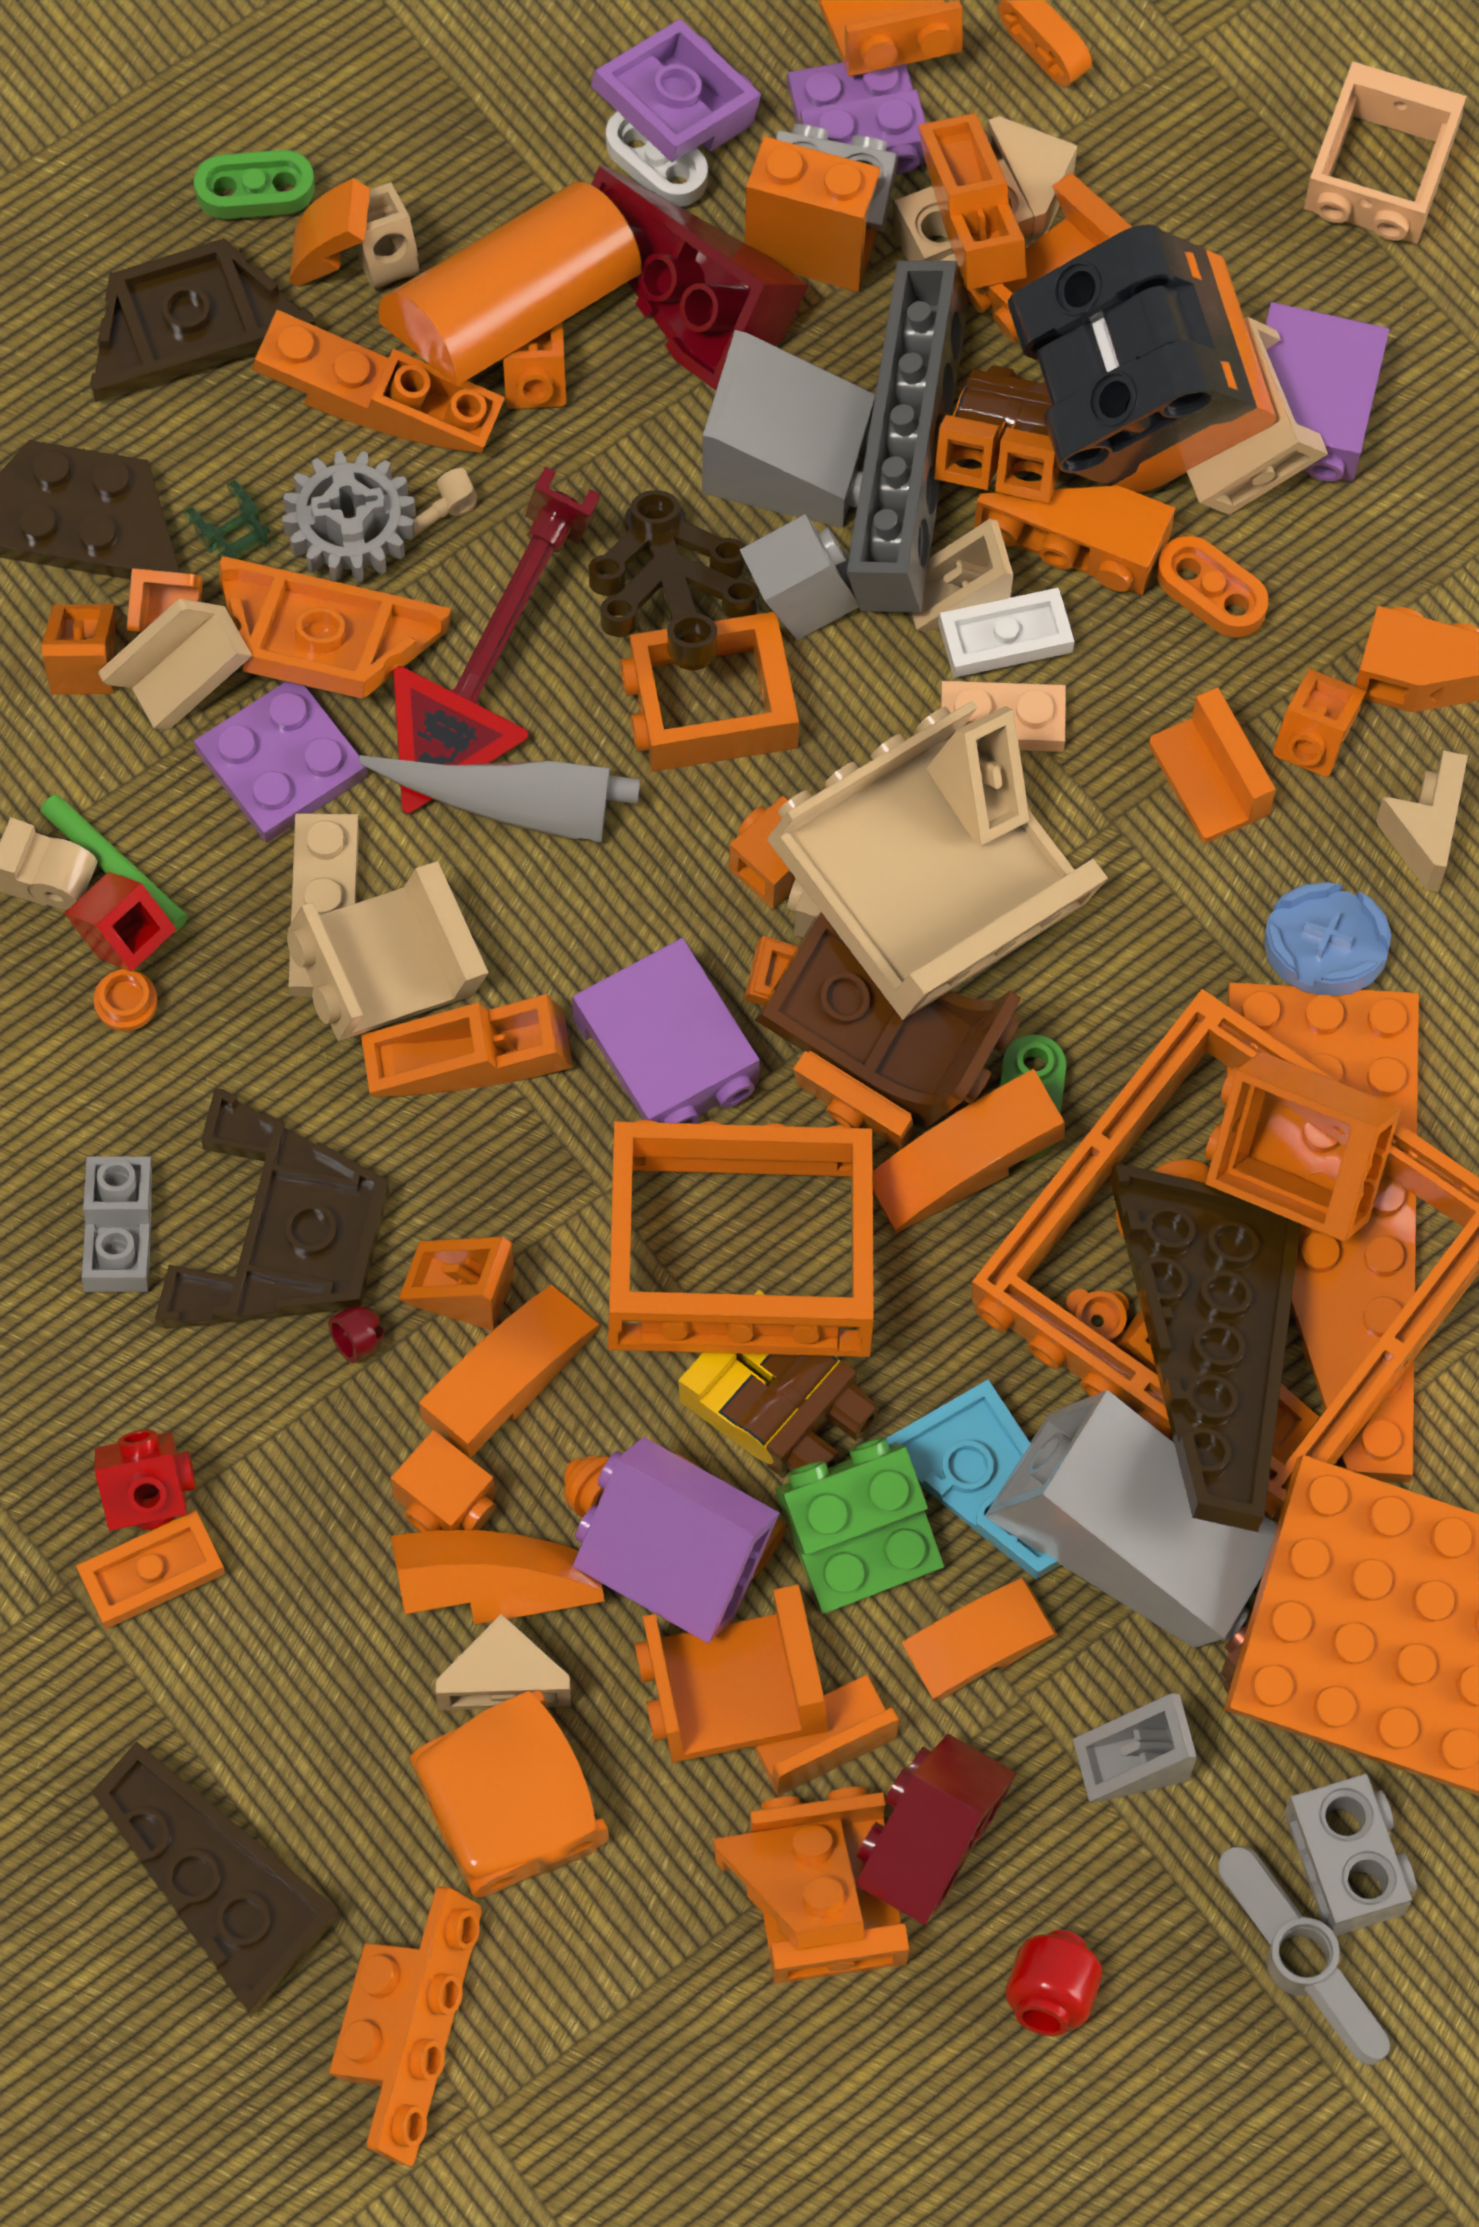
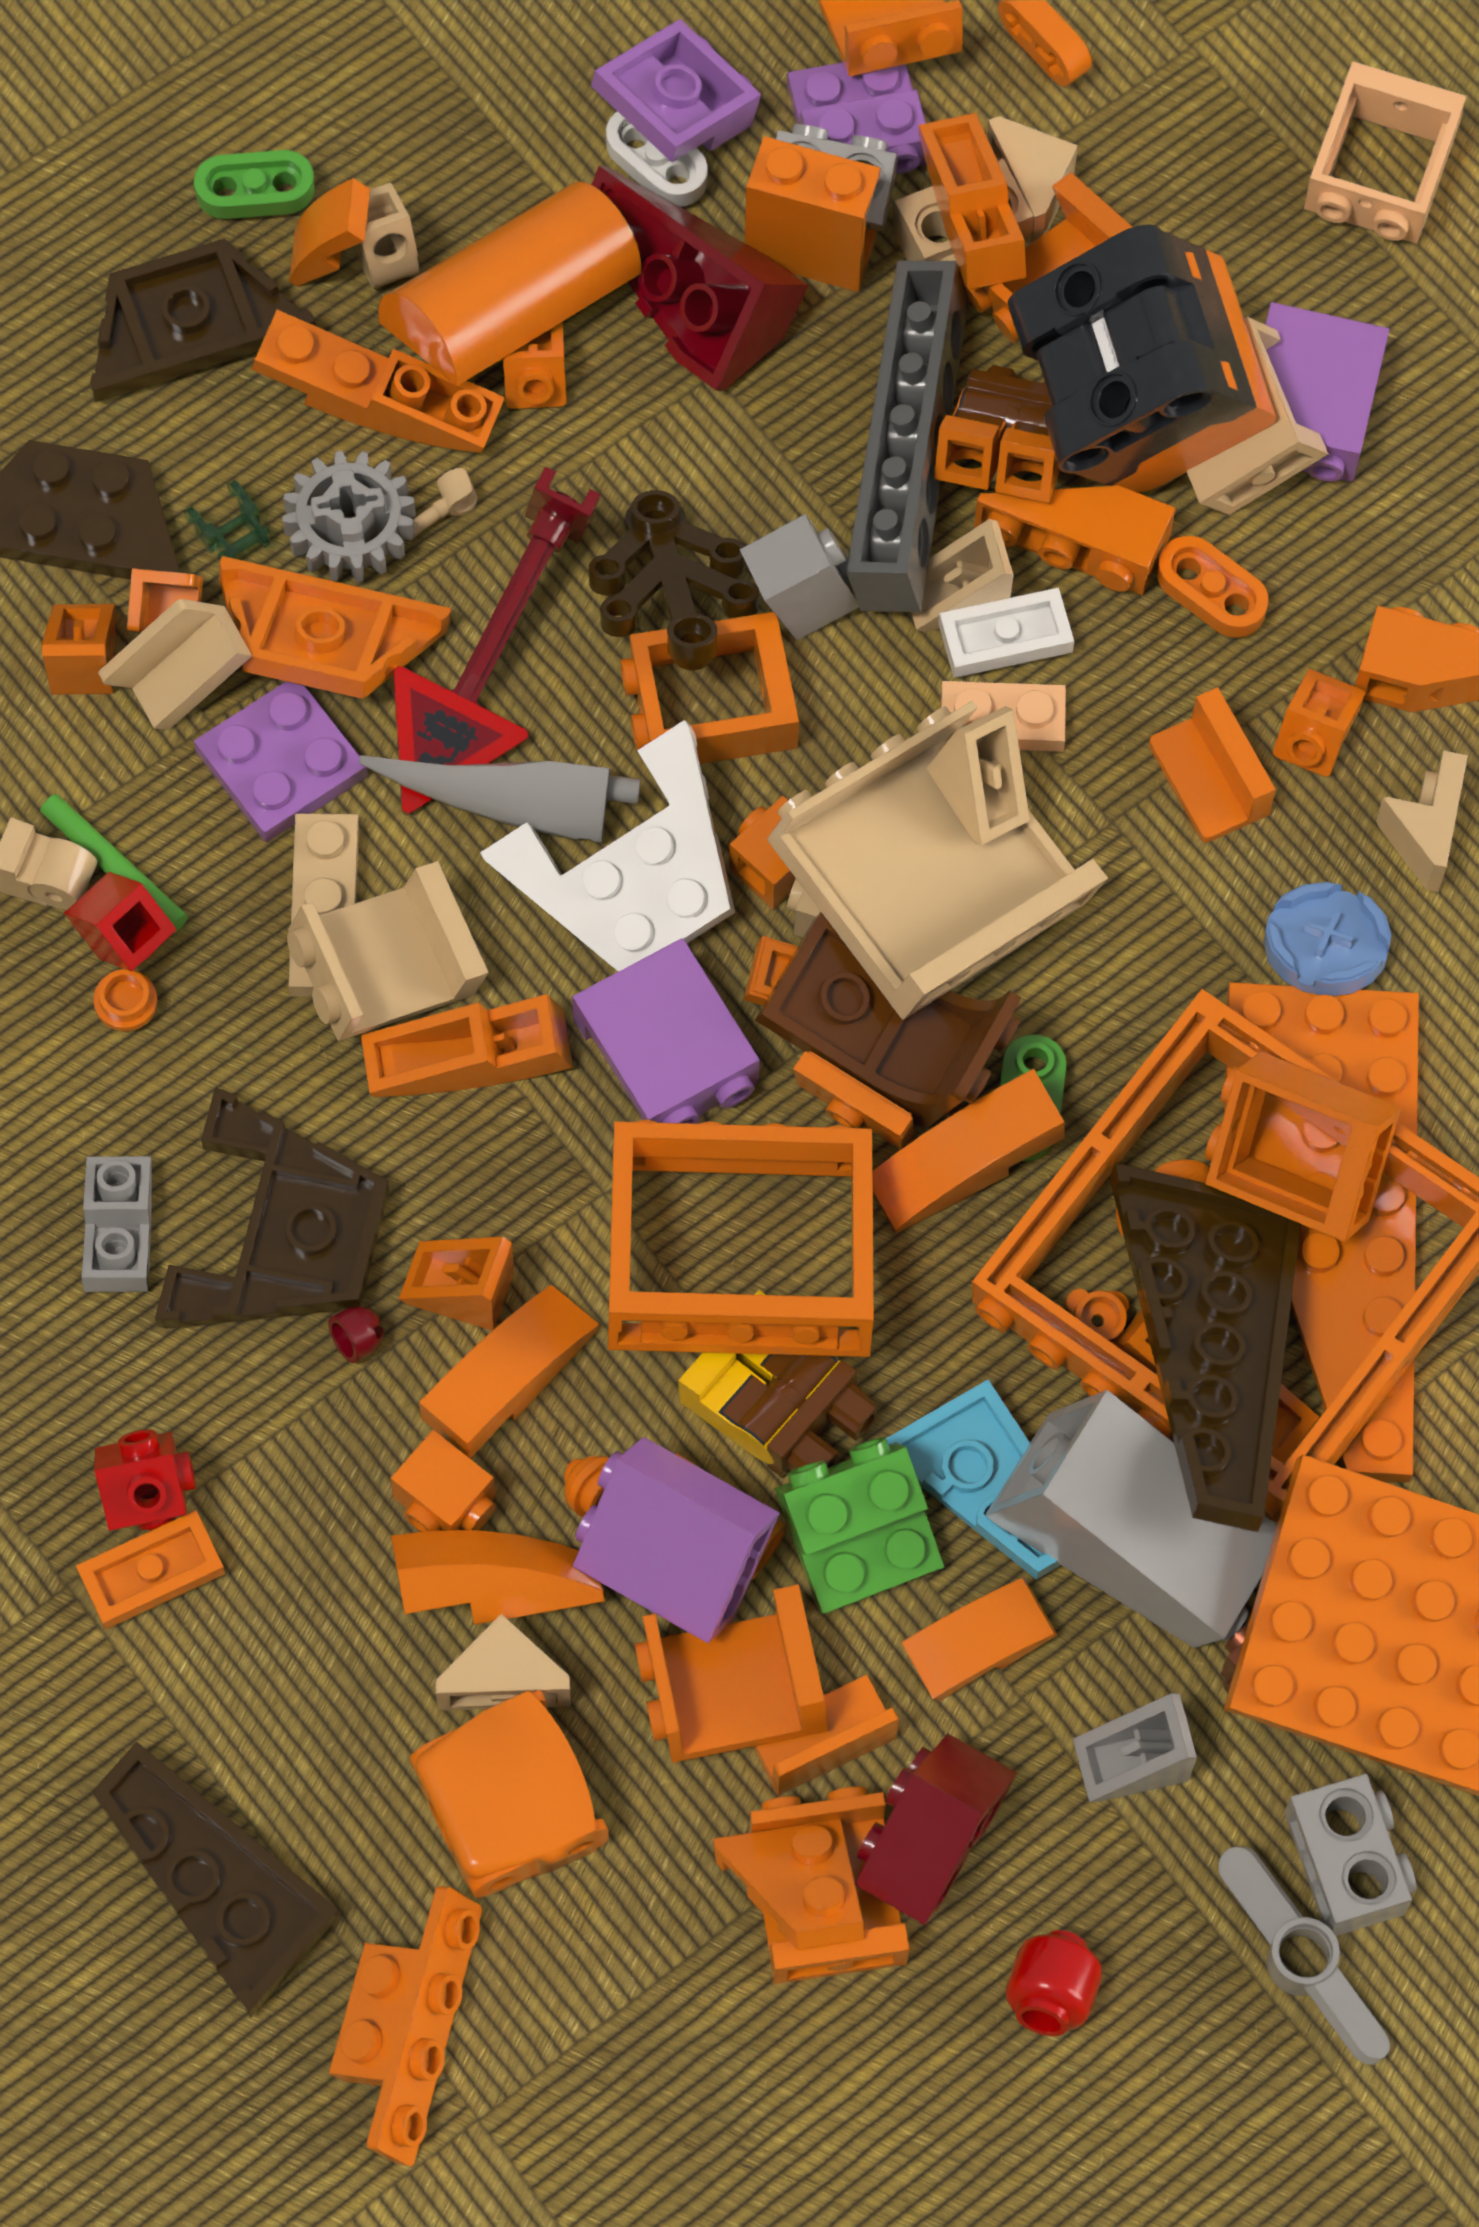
(647, 885): none -> white wing
(785, 434): light grey slope -> none

